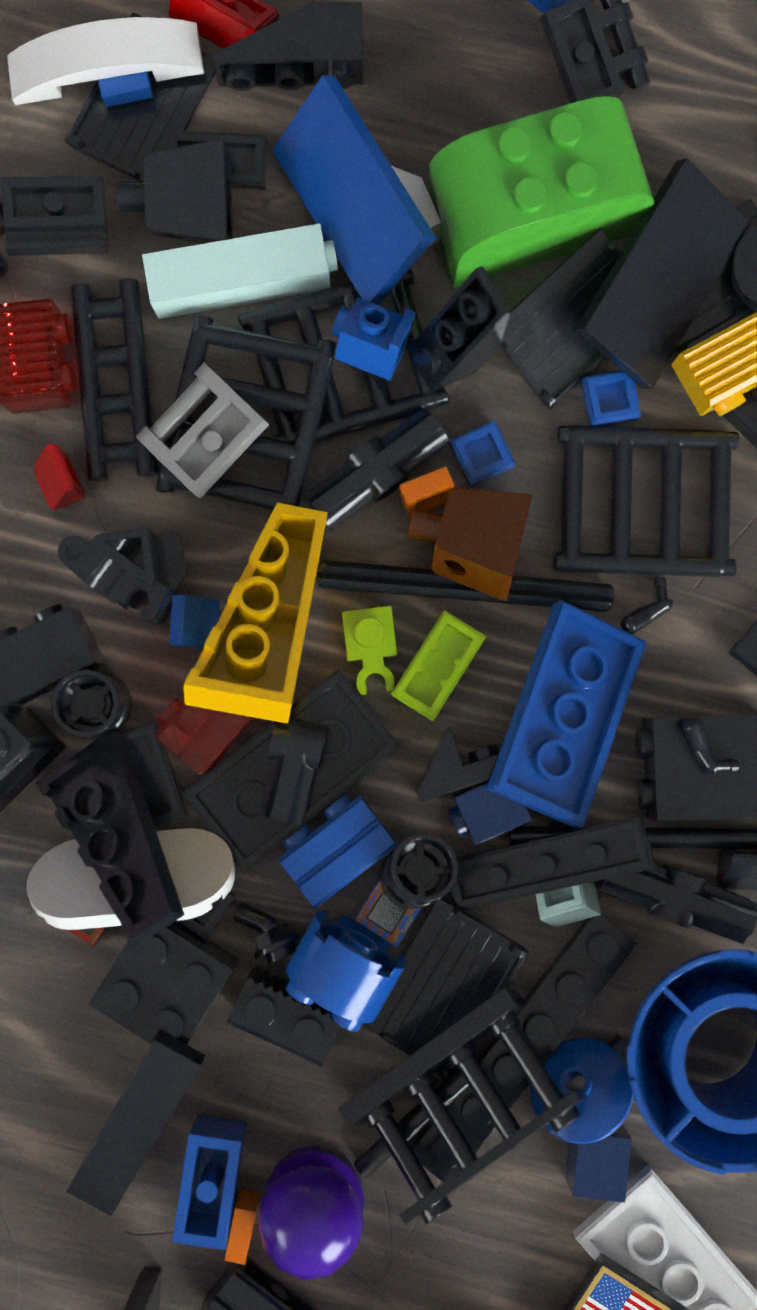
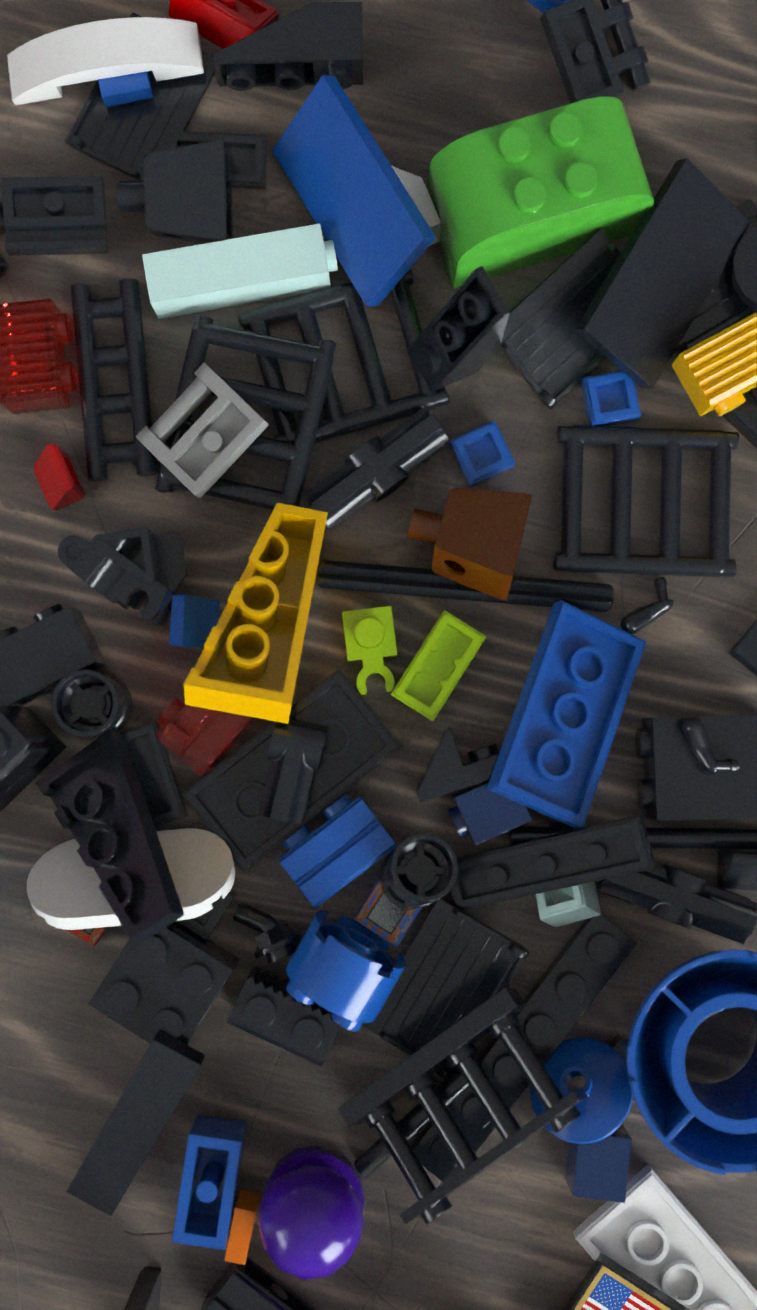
(372, 337): blue brick -> none
(426, 491): orange tile -> none

